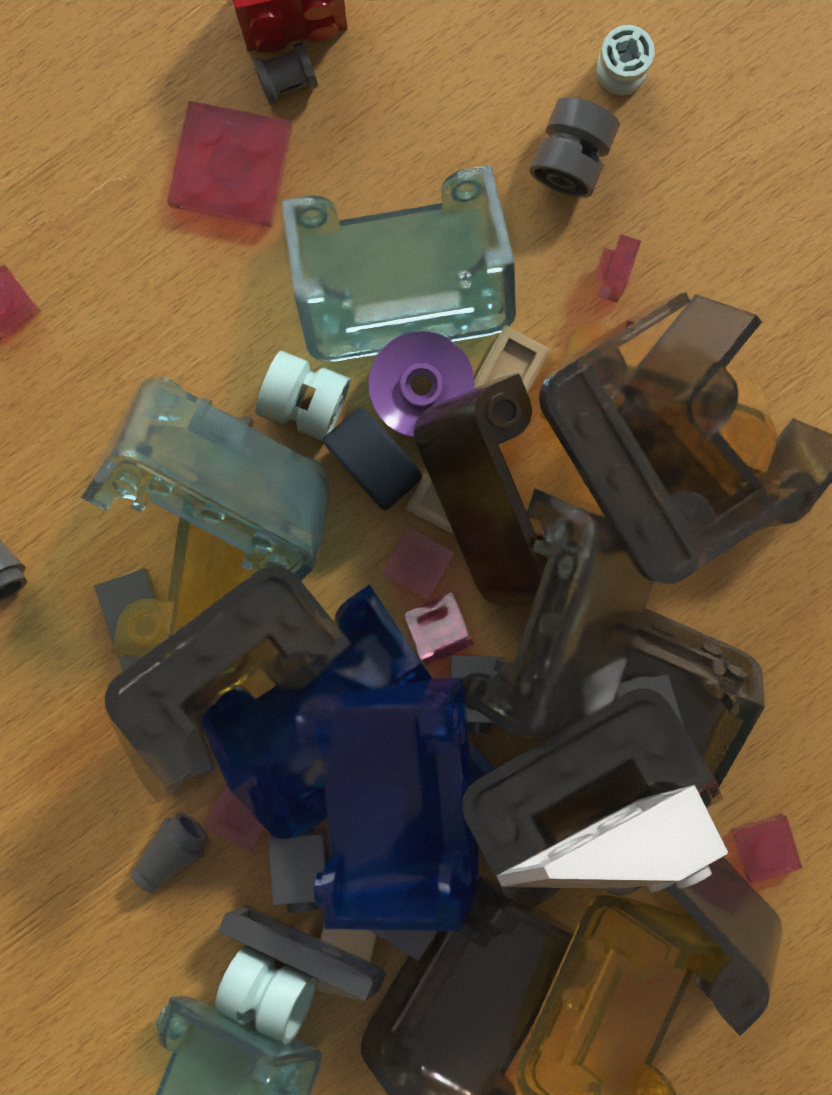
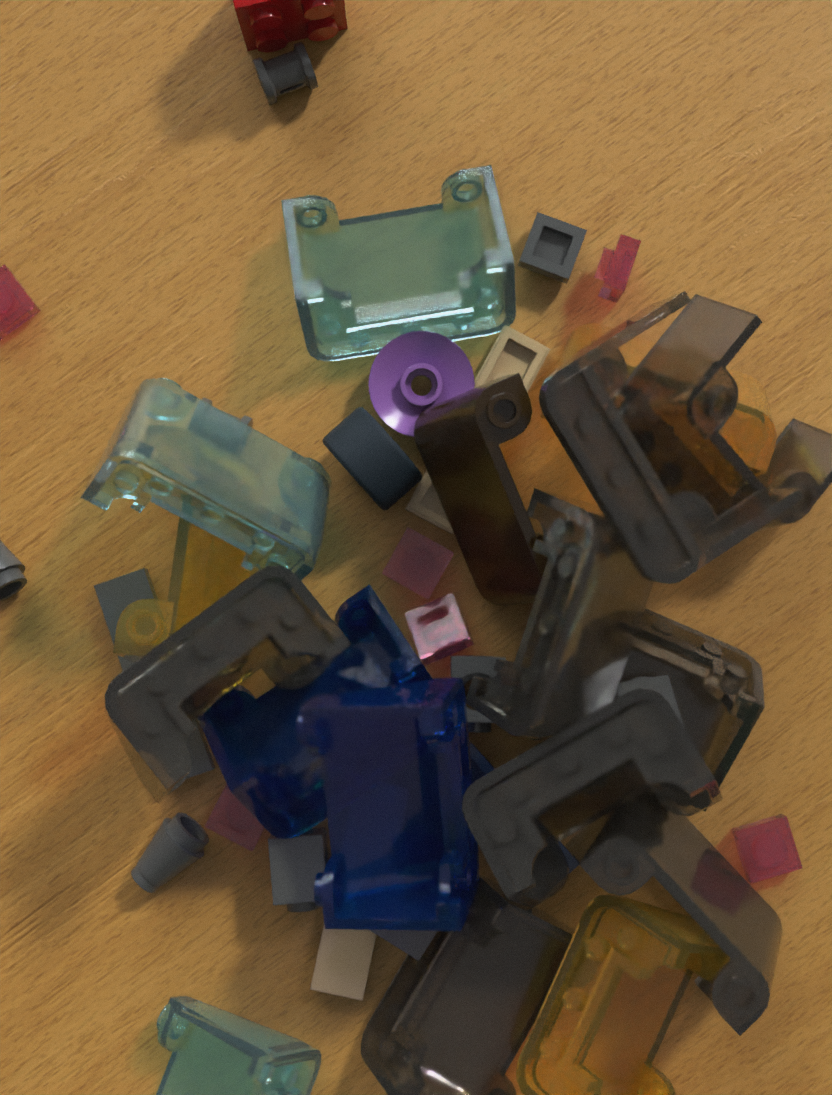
(230, 164): clear pink plate -> none
(265, 994): light aqua wheel -> none
(285, 389): light aqua wheel -> none
(303, 952): dark grey tile -> none
(552, 248): none -> dark grey plate
(578, 138): dark grey wheel -> none
(620, 72): light aqua wheel -> none
(642, 844): white slope -> none

